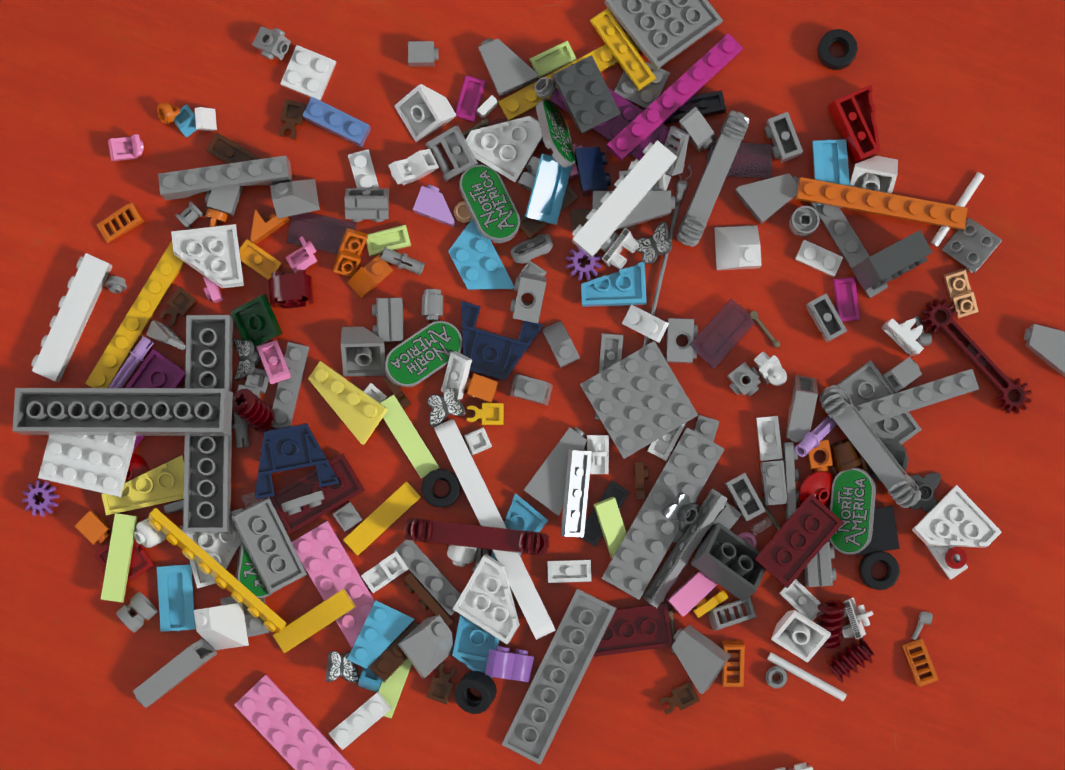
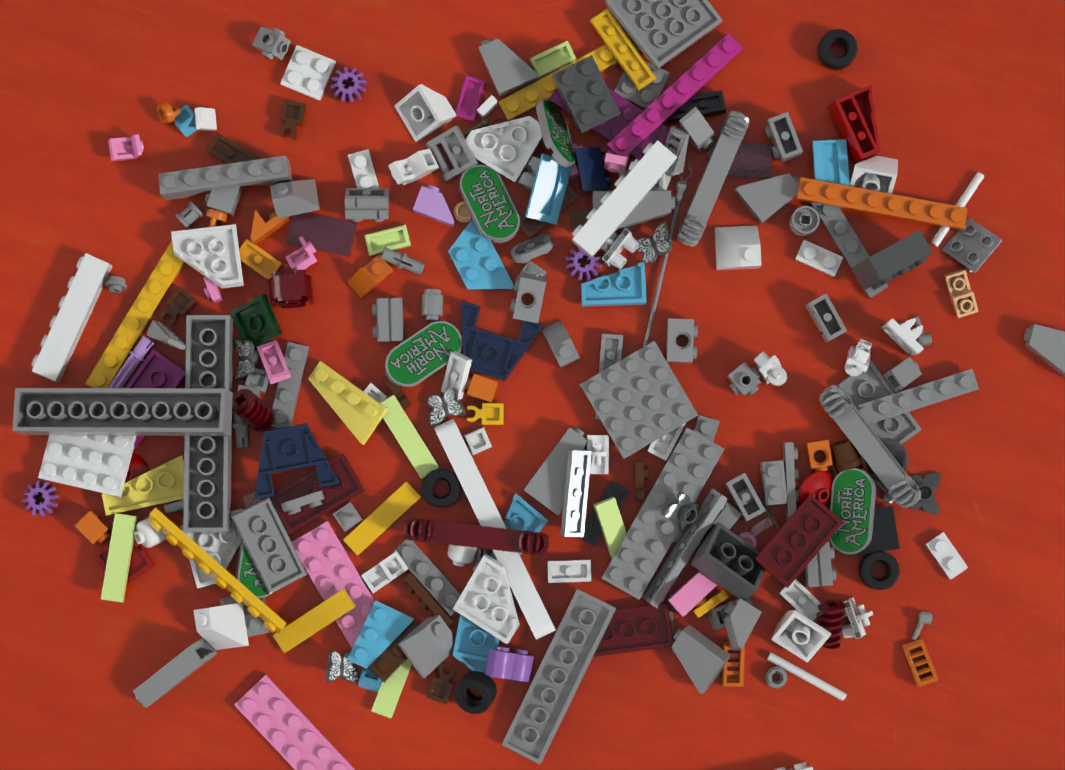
(123, 229): orange slope -> none
(140, 604): light grey wheel -> none
(176, 598): medium azure piece -> none
(336, 122): medium blue brick -> none
(346, 78): none -> medium lavender gear
(349, 252): orange slope -> none
(360, 720): white plate -> none
(362, 352): light grey slope -> none
(422, 53): light grey brick -> none
(530, 389): light grey torso -> none
(544, 87): light grey plate -> none
(615, 162): none -> bright pink bracket
(645, 323): white plate -> none
(682, 696): reddish brown plate -> none
(722, 333): piece -> none
(739, 622): none -> light grey slope
(754, 316): dark tan hinge -> none
(769, 438): white plate -> none
(801, 407): light grey slope -> none
(812, 439): lavender axle -> none
(846, 299): dark pink tile -> none
(850, 660): dark red piece -> none
(858, 358): none -> white hips
(886, 497): none -> light grey hand
(949, 558): red plate -> none
(956, 523): white plate -> none
(976, 356): dark red arm -> none

